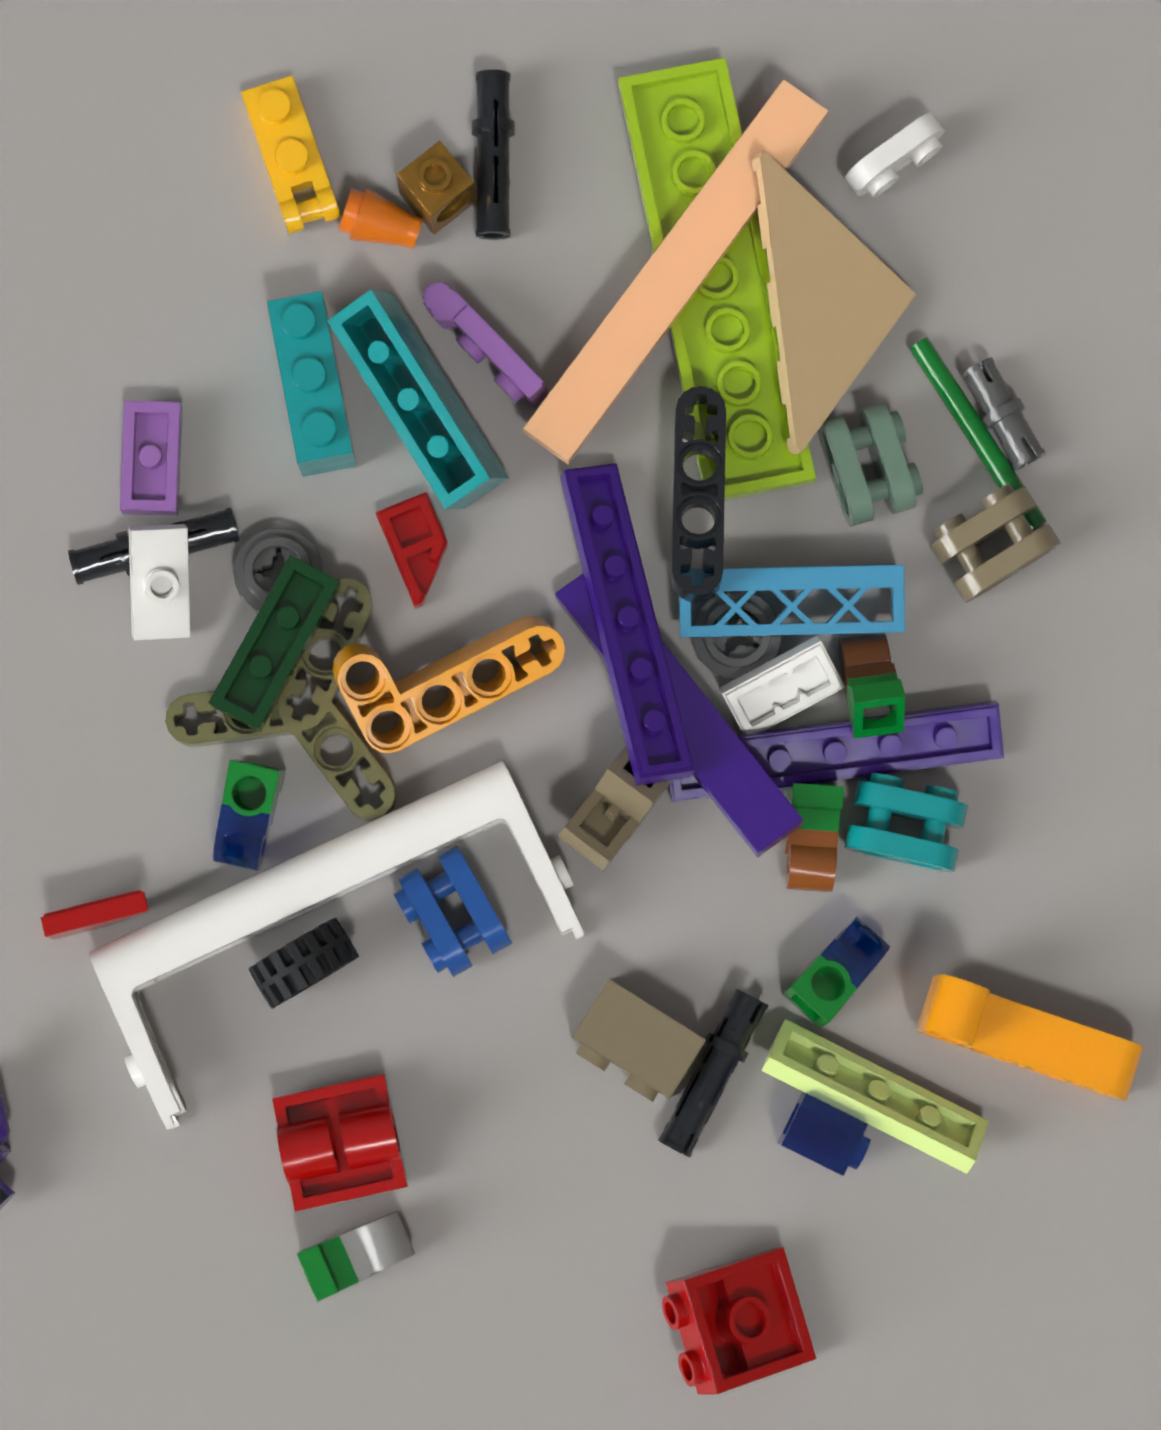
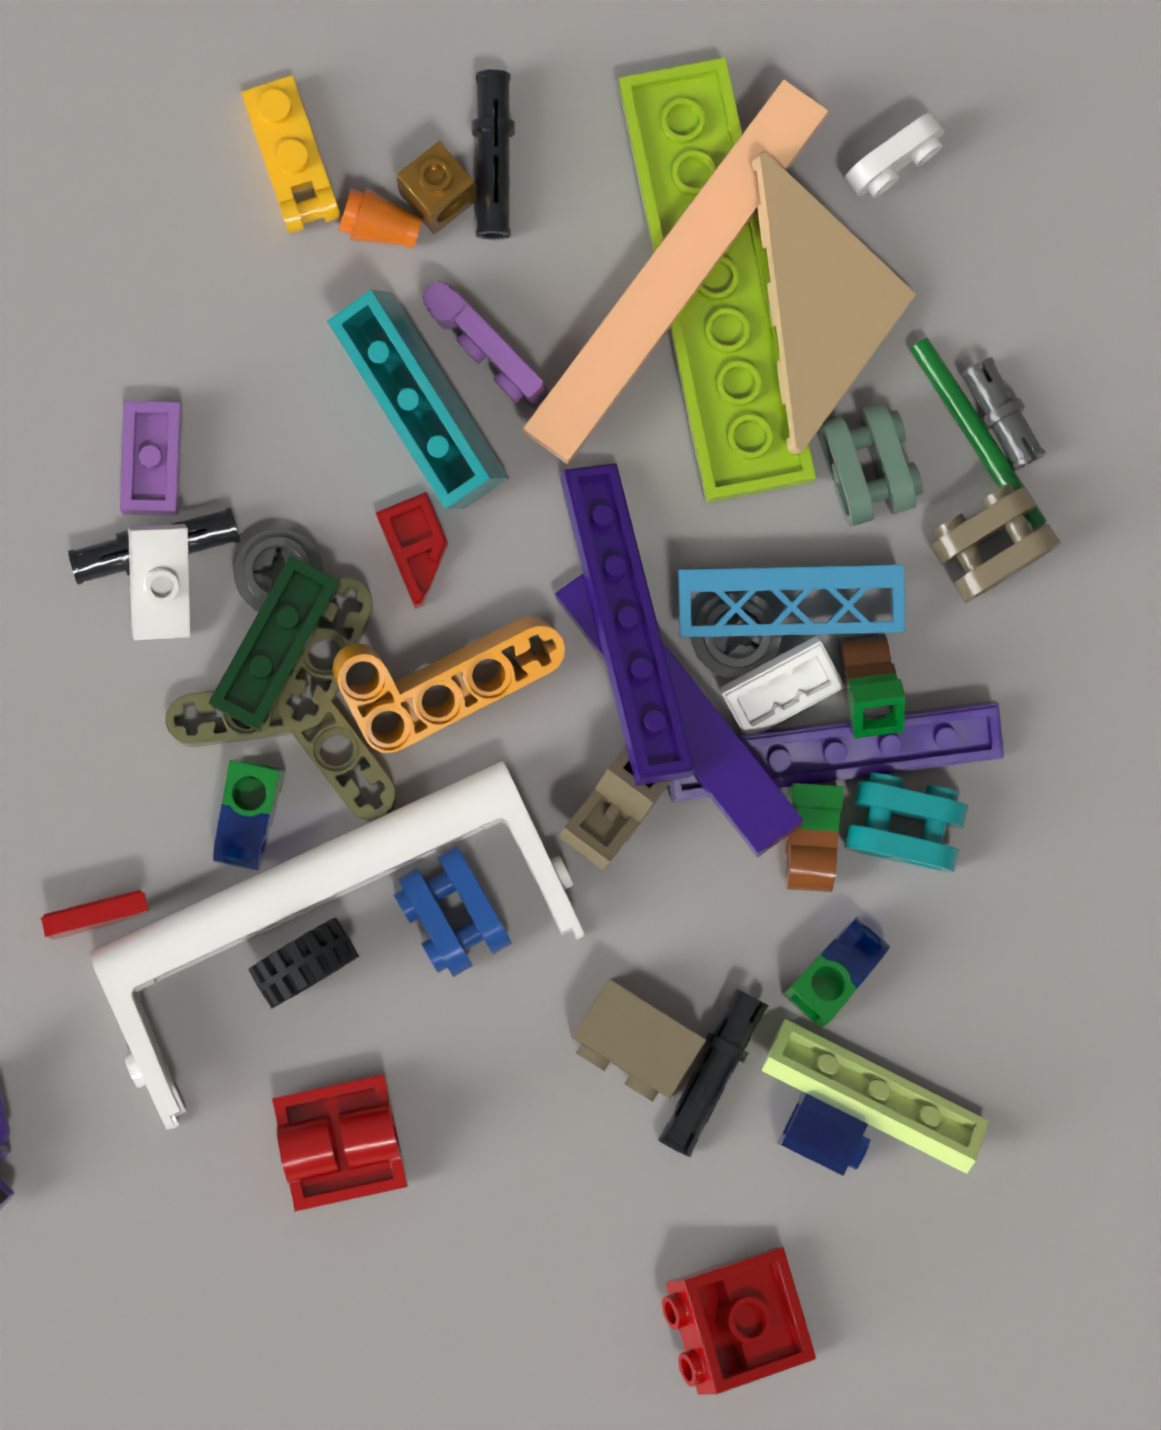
(311, 384): teal brick -> none
(355, 1255): leg -> none
(703, 494): black beam -> none
(1028, 1037): light orange beam -> none

